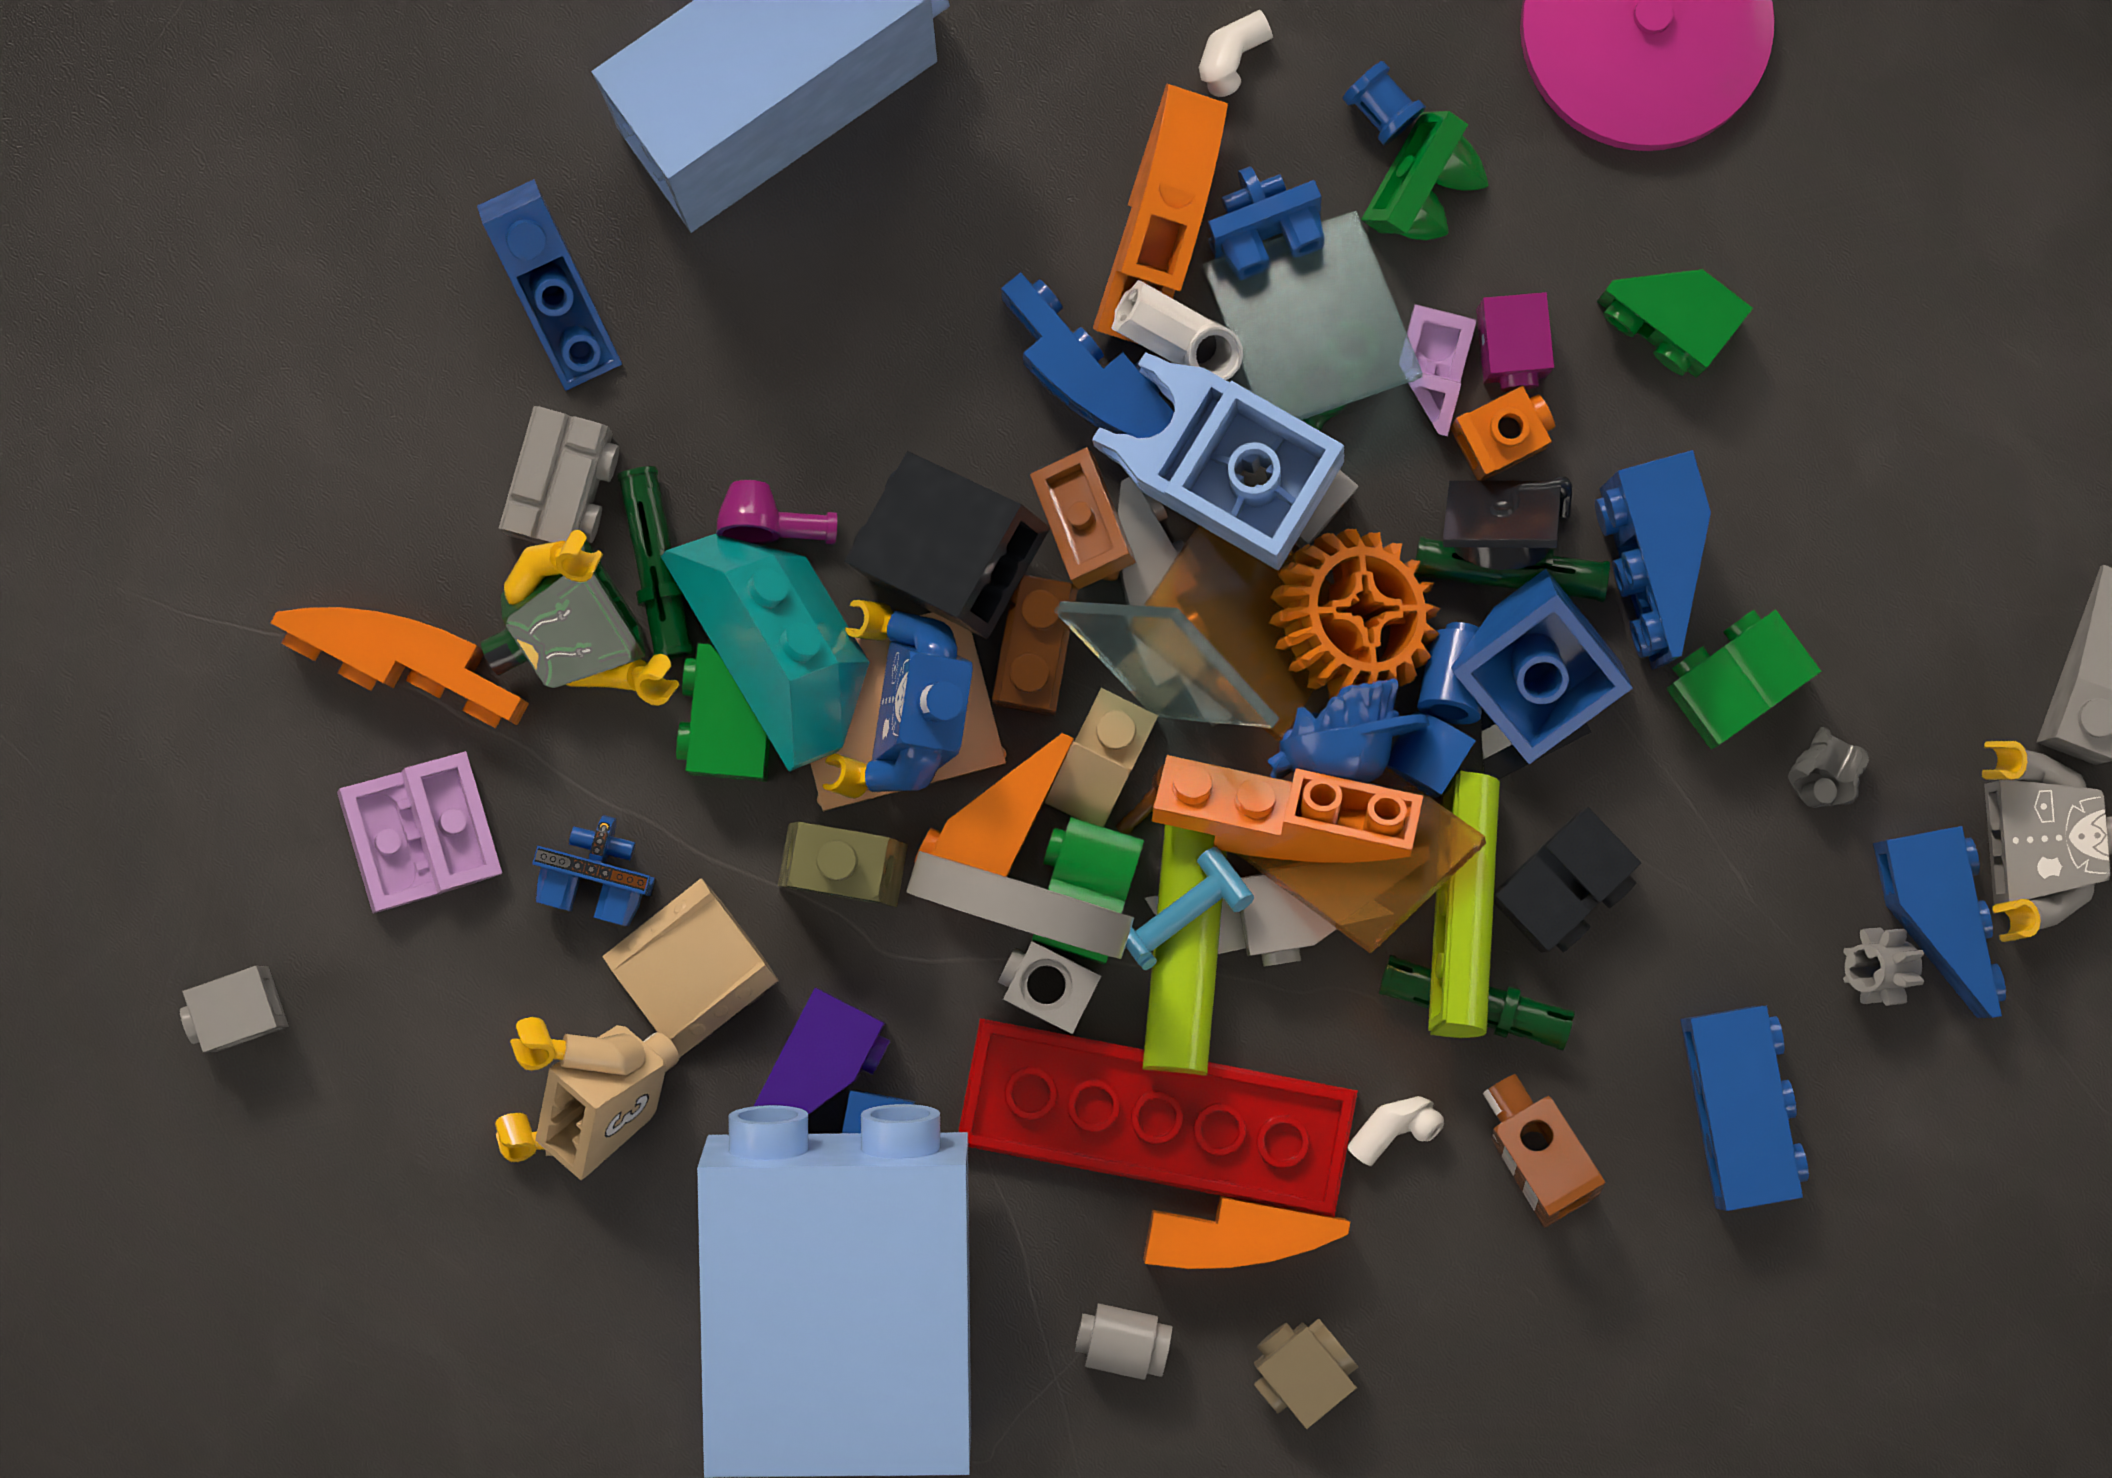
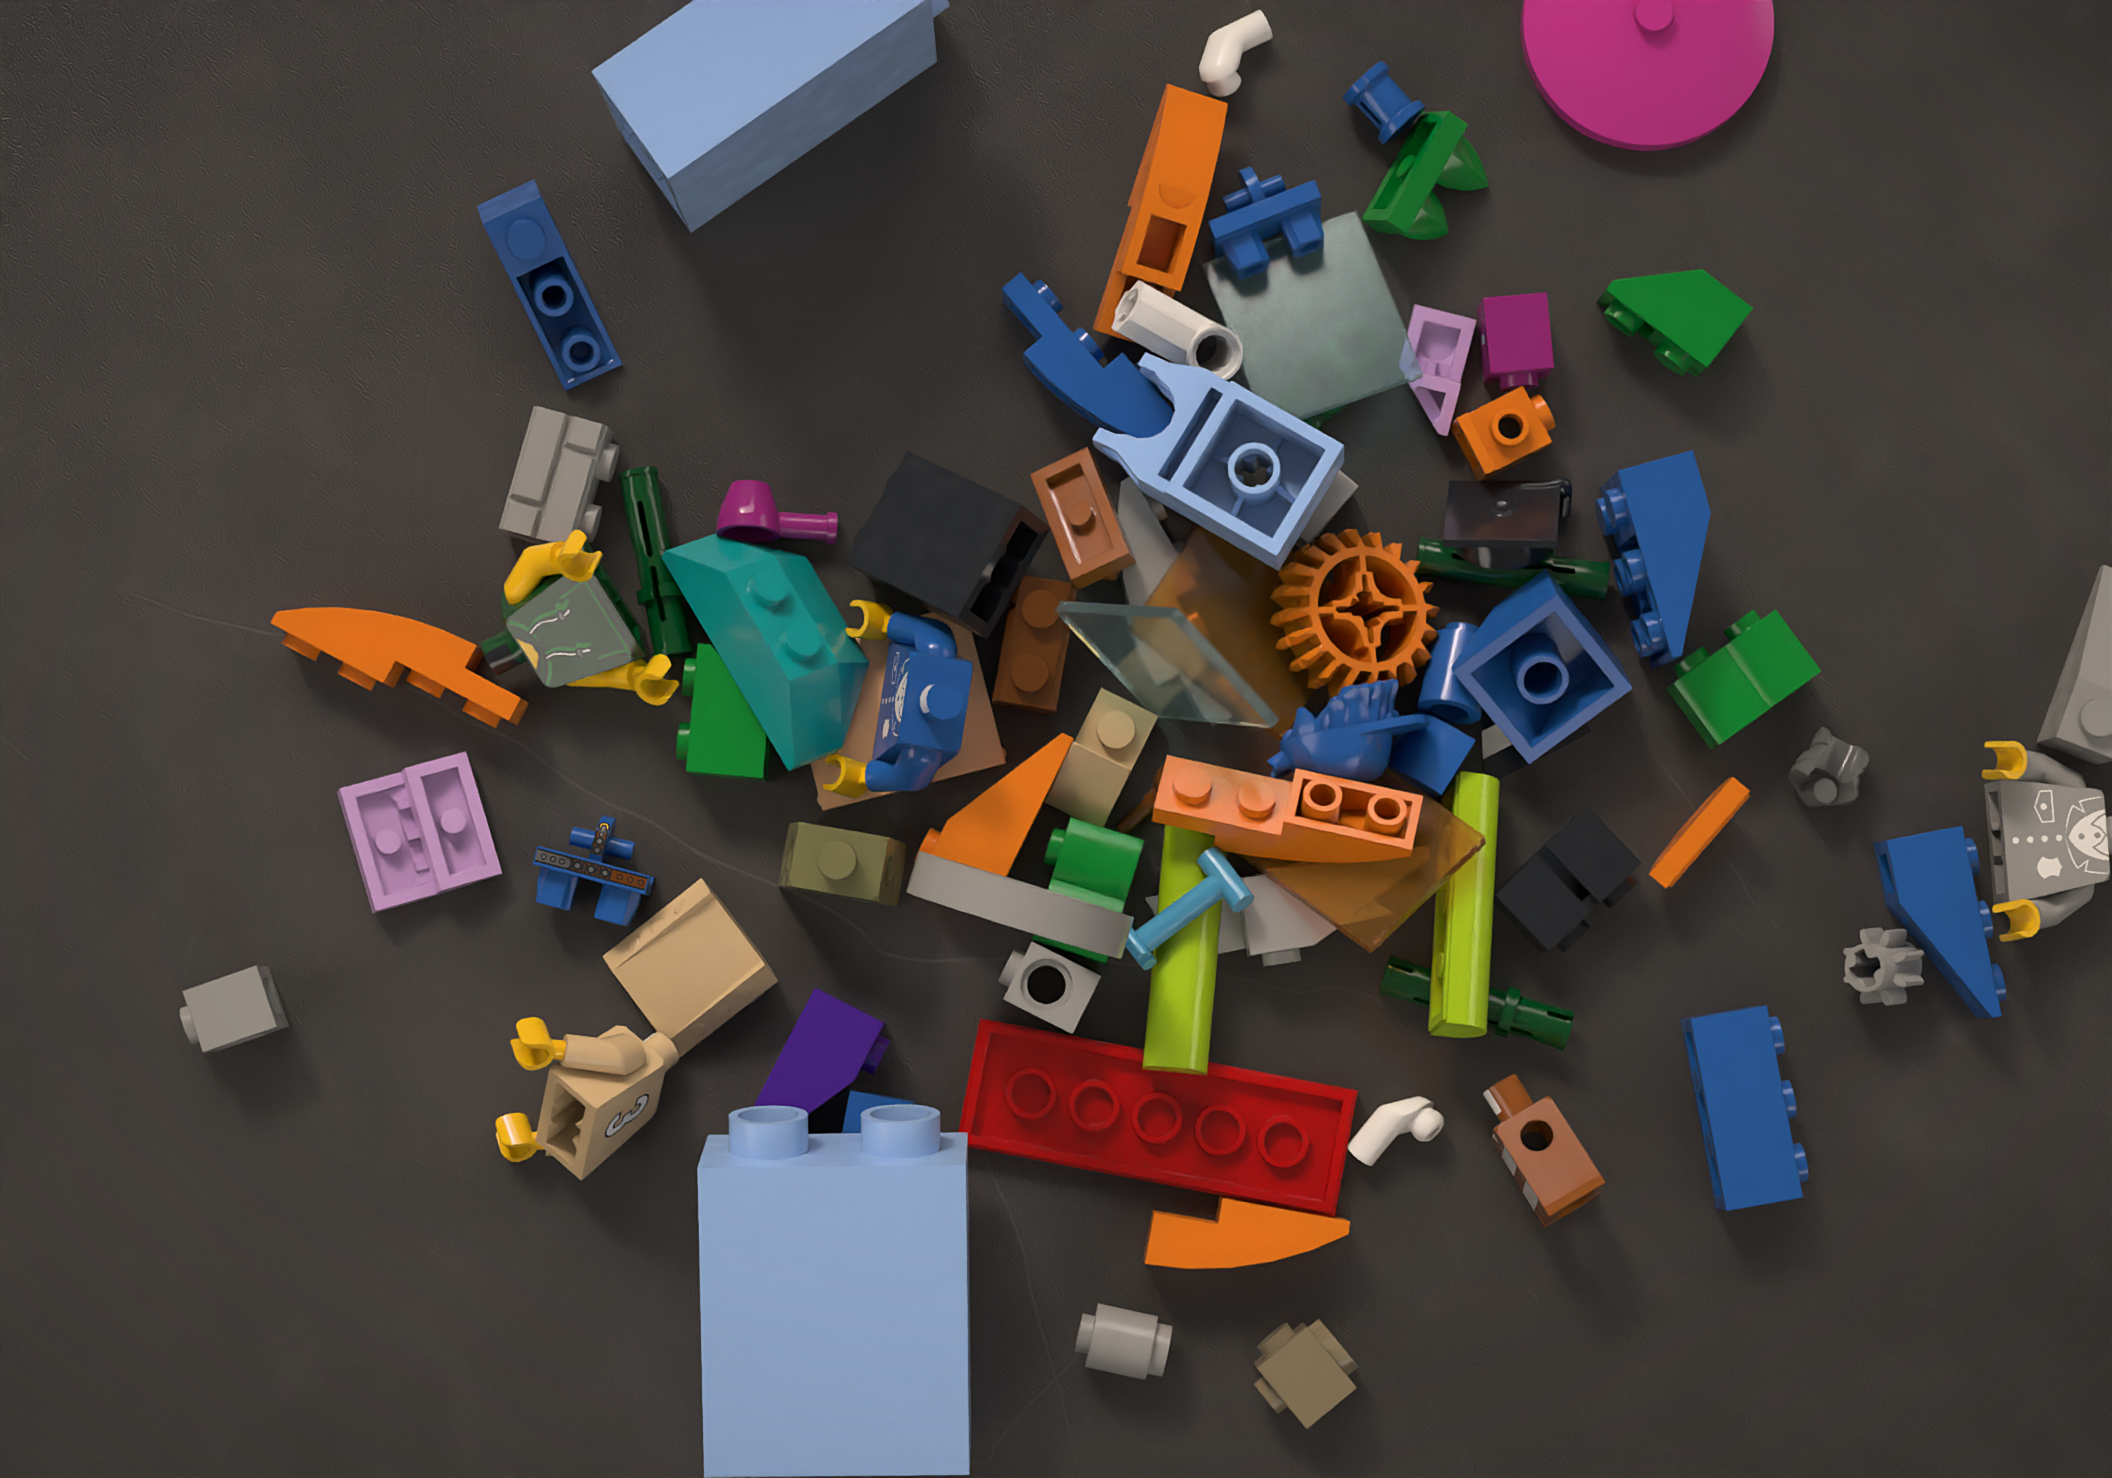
(1699, 831): none -> orange tile

